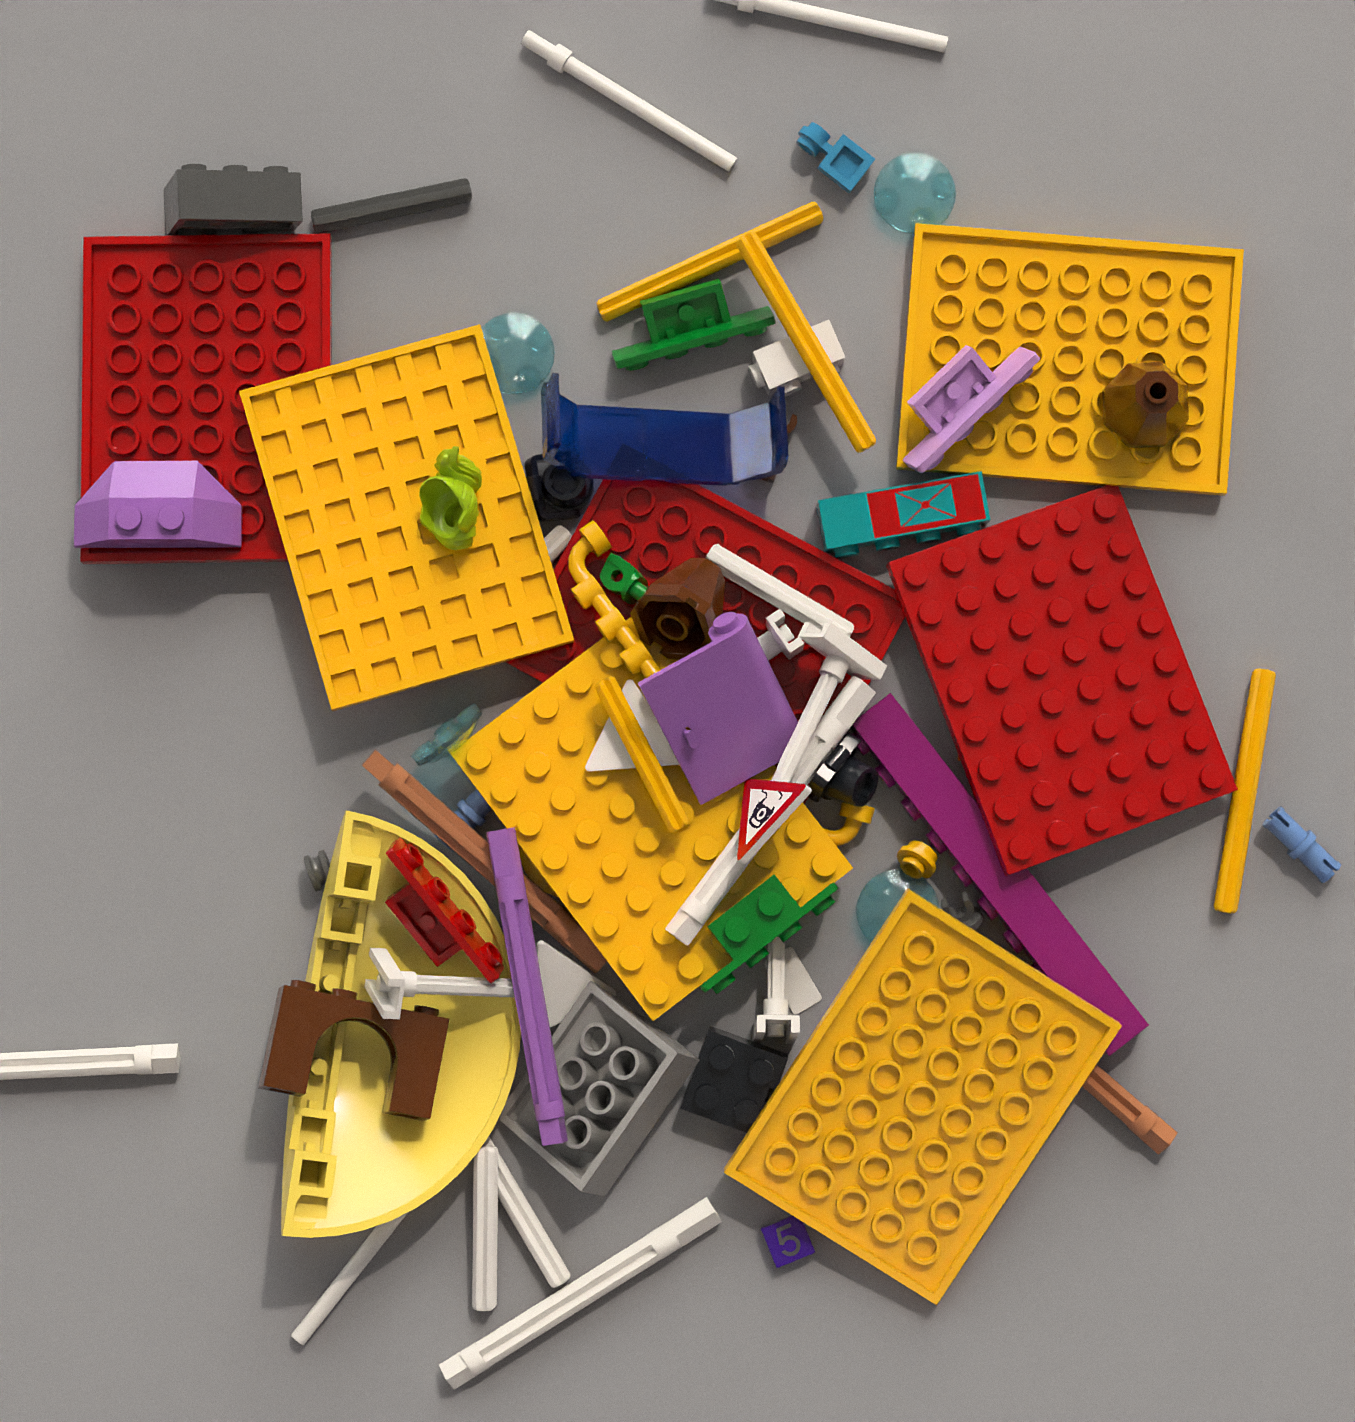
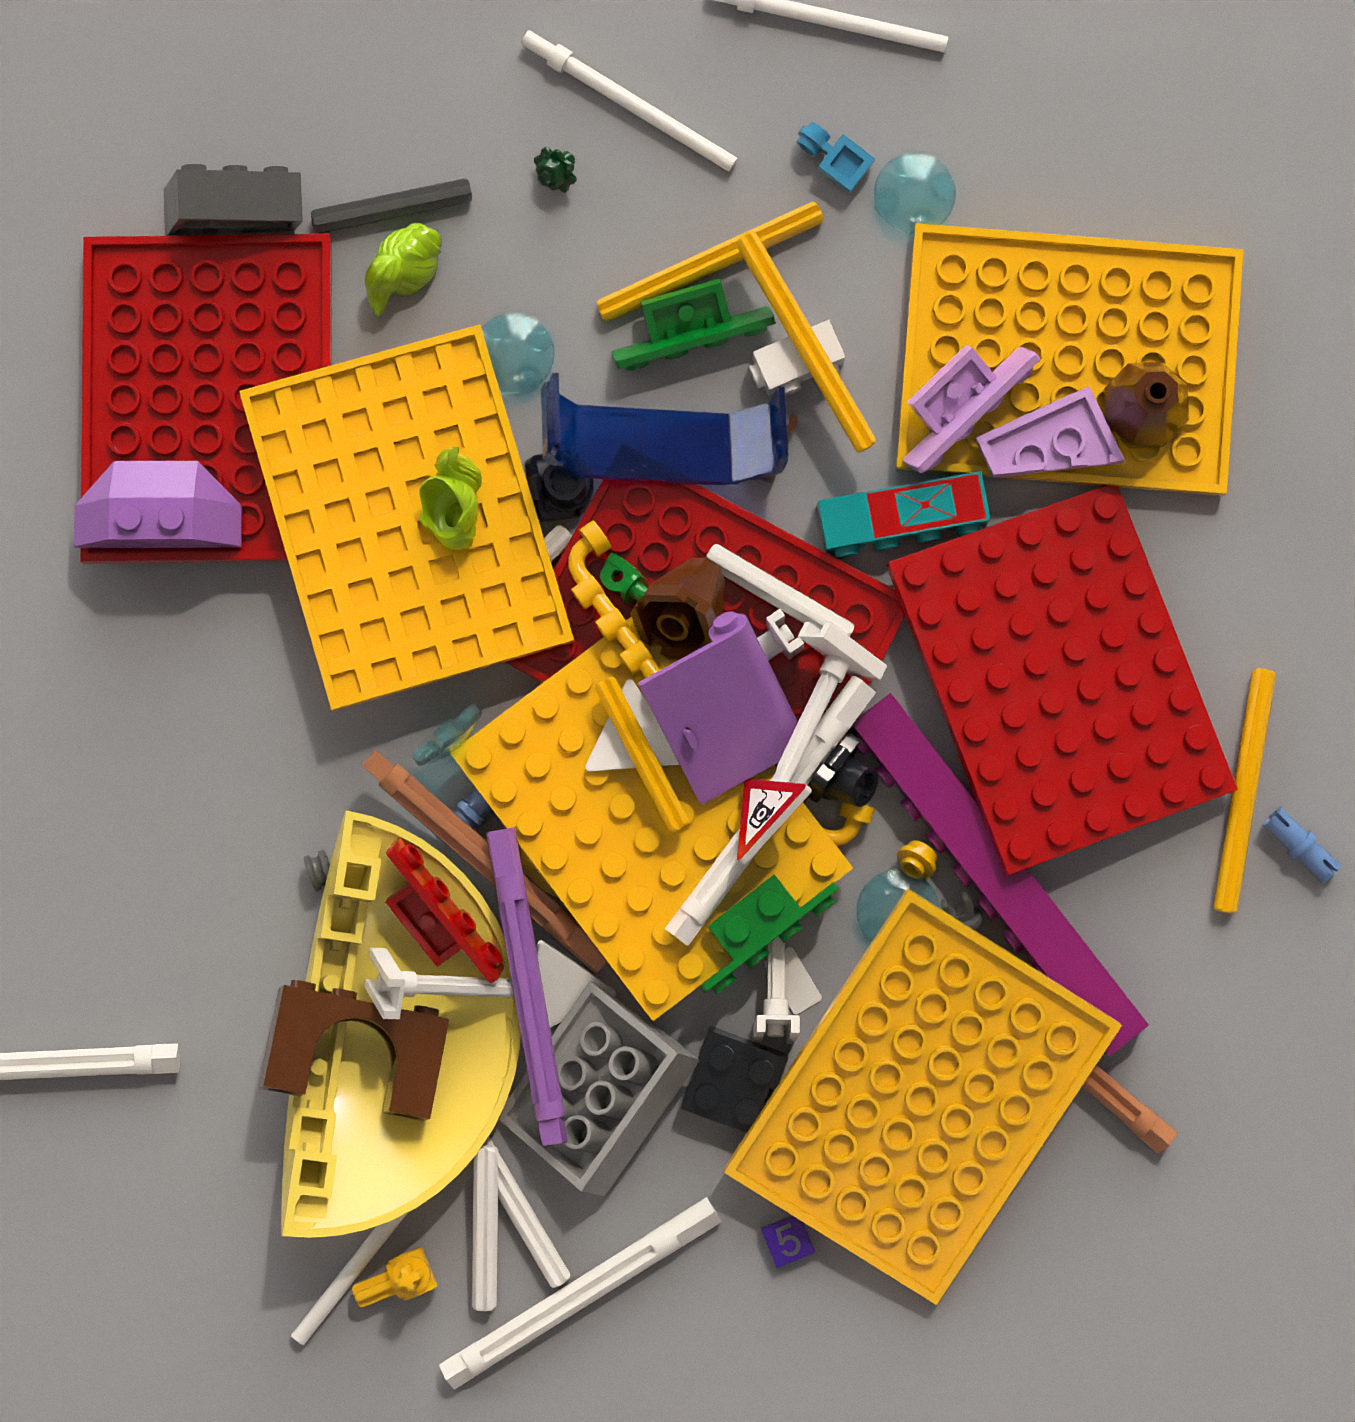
(402, 264): none -> lime hair
(405, 1277): none -> yellow axle
(555, 169): none -> dark green plant
(1050, 439): none -> lavender wing

